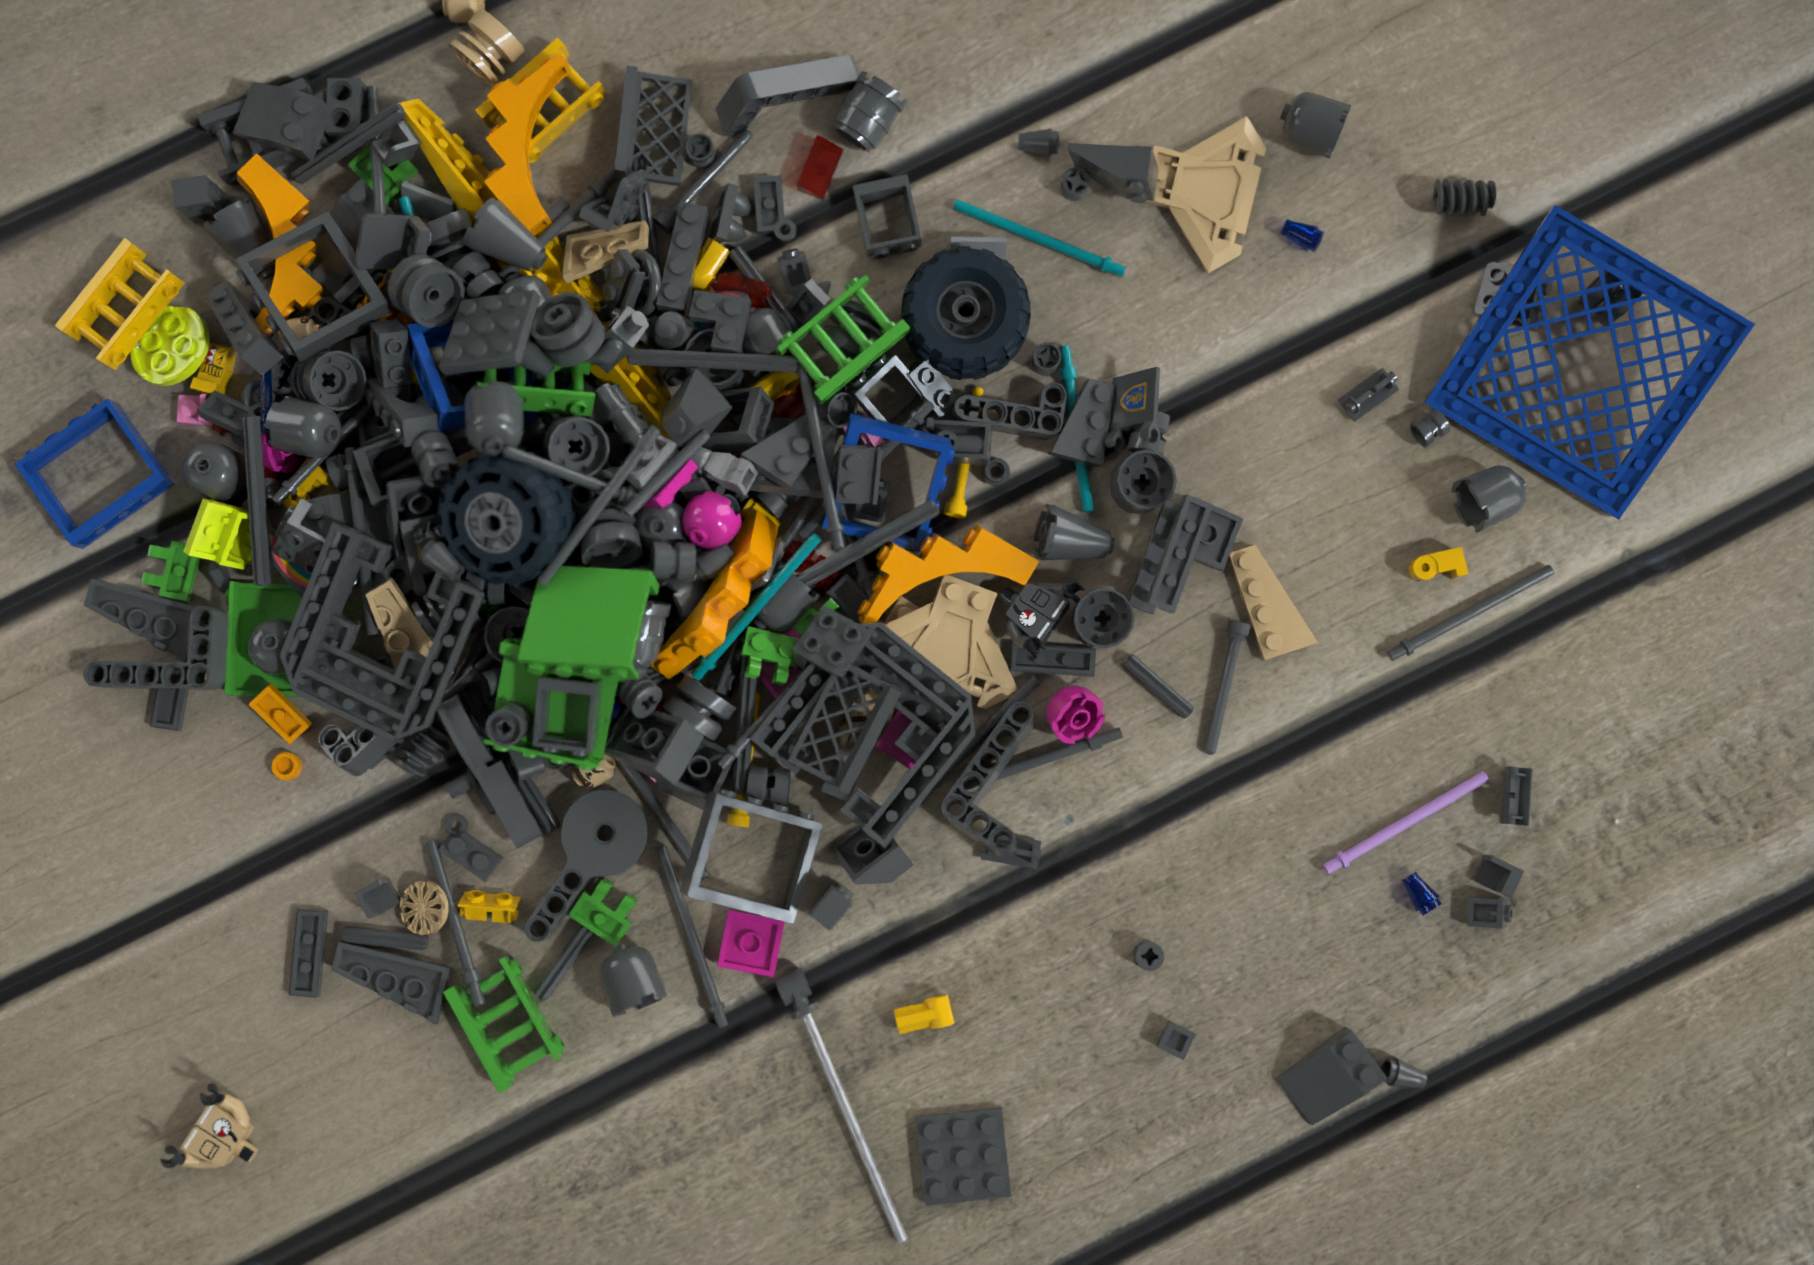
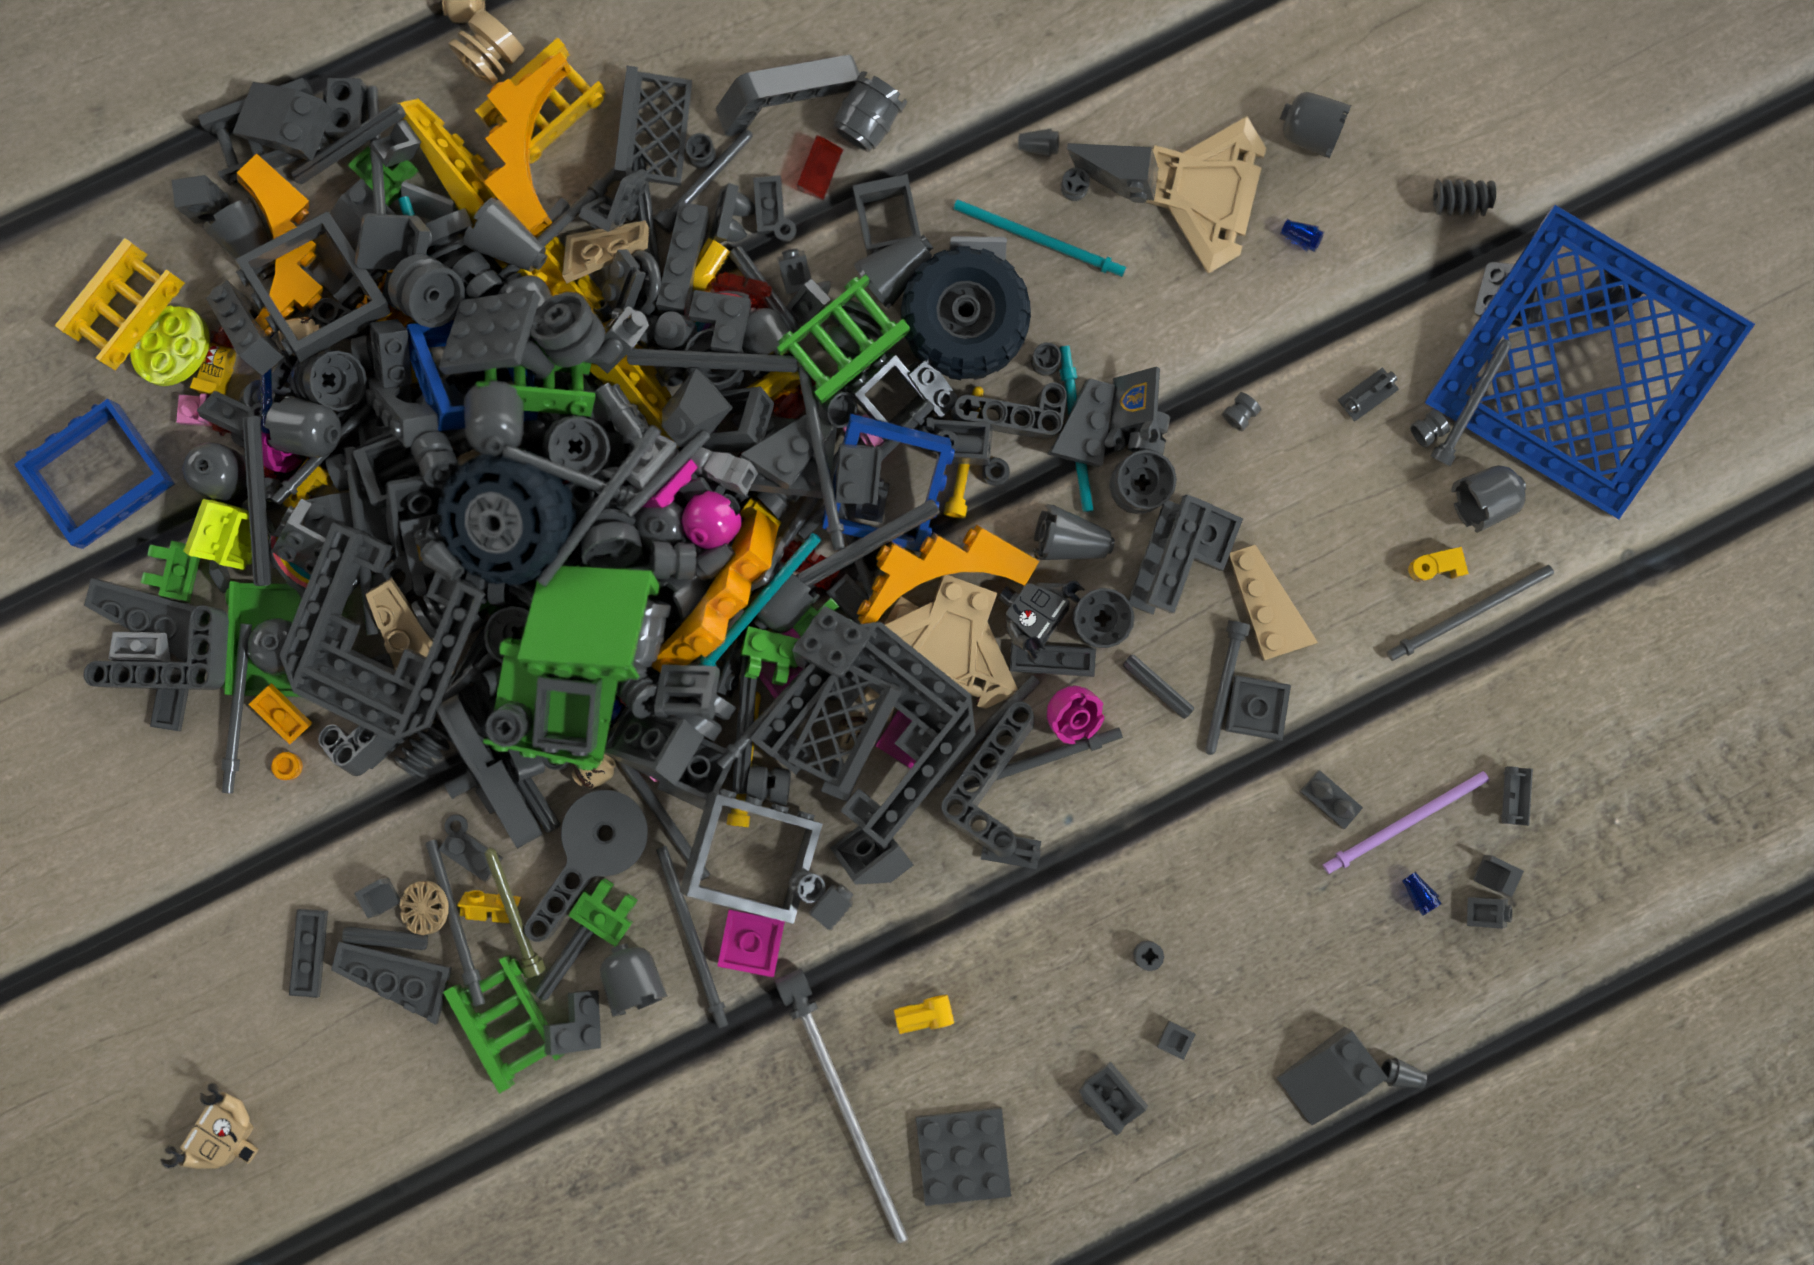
(139, 647): none -> light grey slope
(221, 338): none -> clear red plate
(230, 763): none -> dark grey bar
(531, 963): none -> olive piece
(583, 1027): none -> dark grey plate
(687, 682): none -> dark grey plate
(812, 889): none -> dark grey wheel
(894, 266): none -> dark grey cone
(1112, 1098): none -> dark grey bracket
(1240, 412): none -> dark grey wheel
(1258, 708): none -> dark grey plate
(1331, 799): none -> dark grey tile
(1446, 451): none -> dark grey piece

